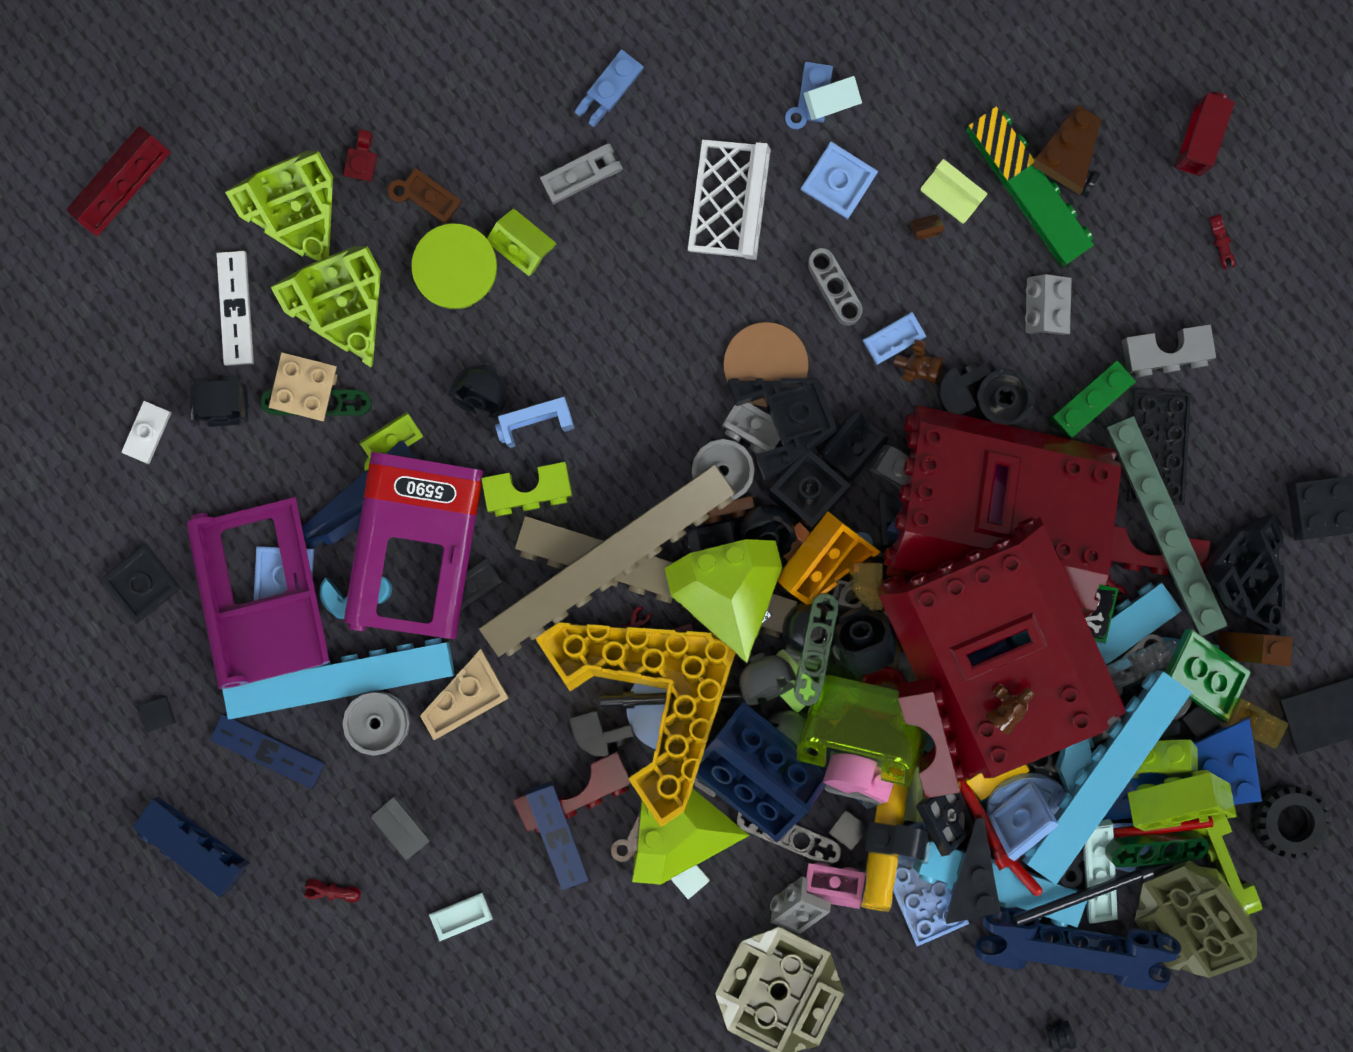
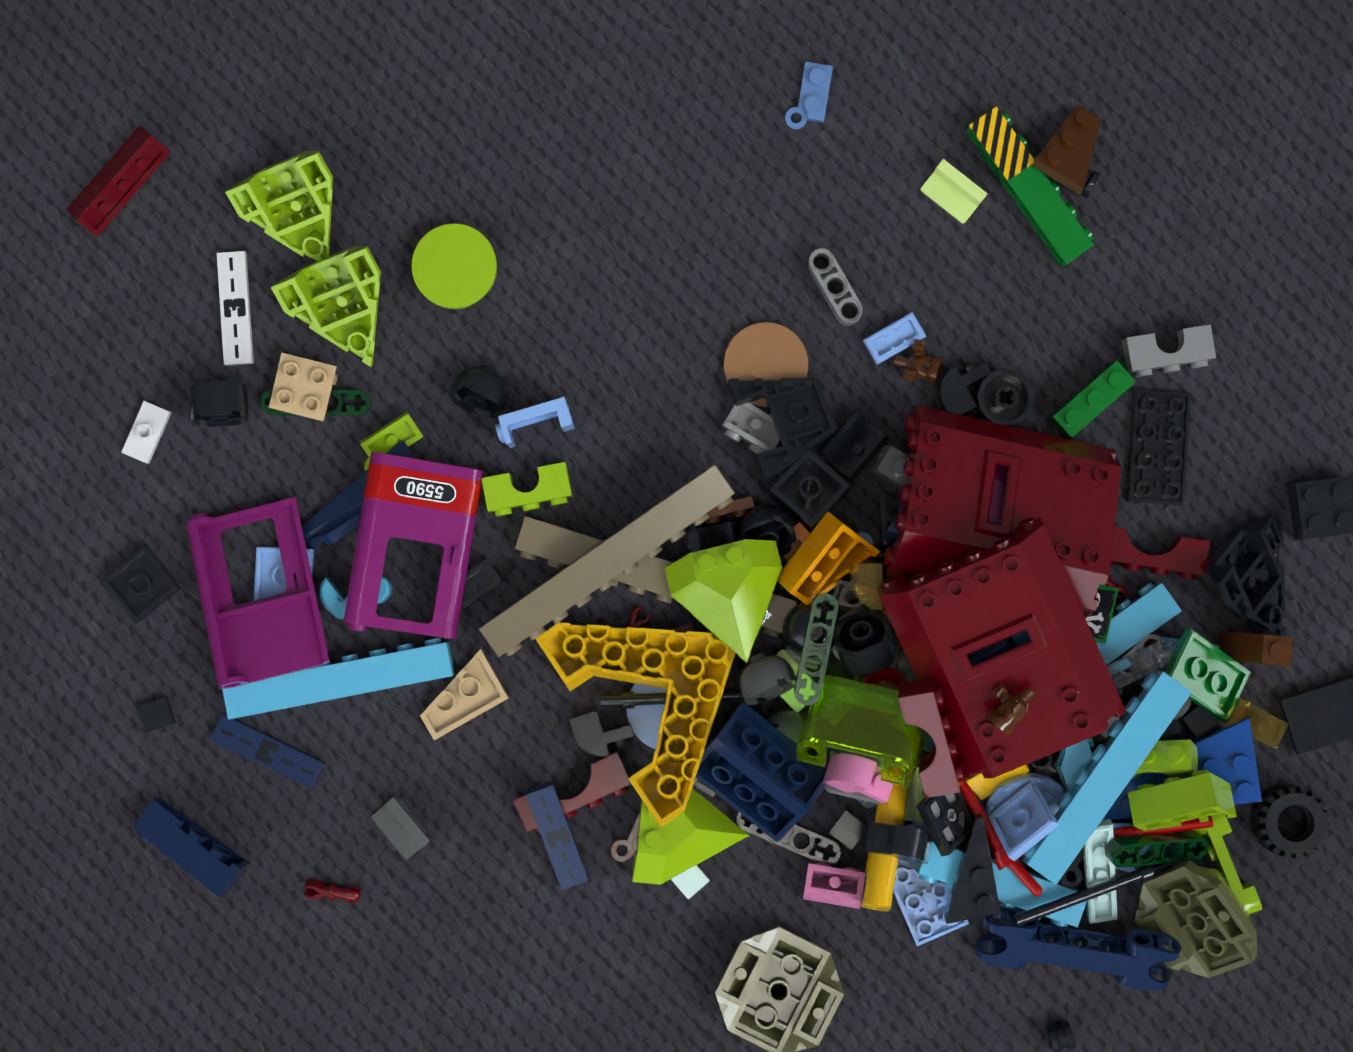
(359, 721): light grey wheel -> none
(361, 162): dark red plate -> none
(427, 195): reddish brown hinge -> none
(461, 916): light aqua tile -> none
(520, 241): lime panel -> none
(580, 174): light grey plate -> none
(610, 86): medium blue hinge -> none
(730, 455): light grey wheel -> none
(753, 201): white fence -> none
(796, 908): light grey bracket -> none
(832, 98): light aqua tile -> none
(839, 180): light blue tile -> none
(927, 227): reddish brown slope -> none
(1048, 304): light grey bracket -> none
(1166, 527): sand green plate -> none
(1204, 134): dark red window -> none
(1222, 240): dark red piece -> none

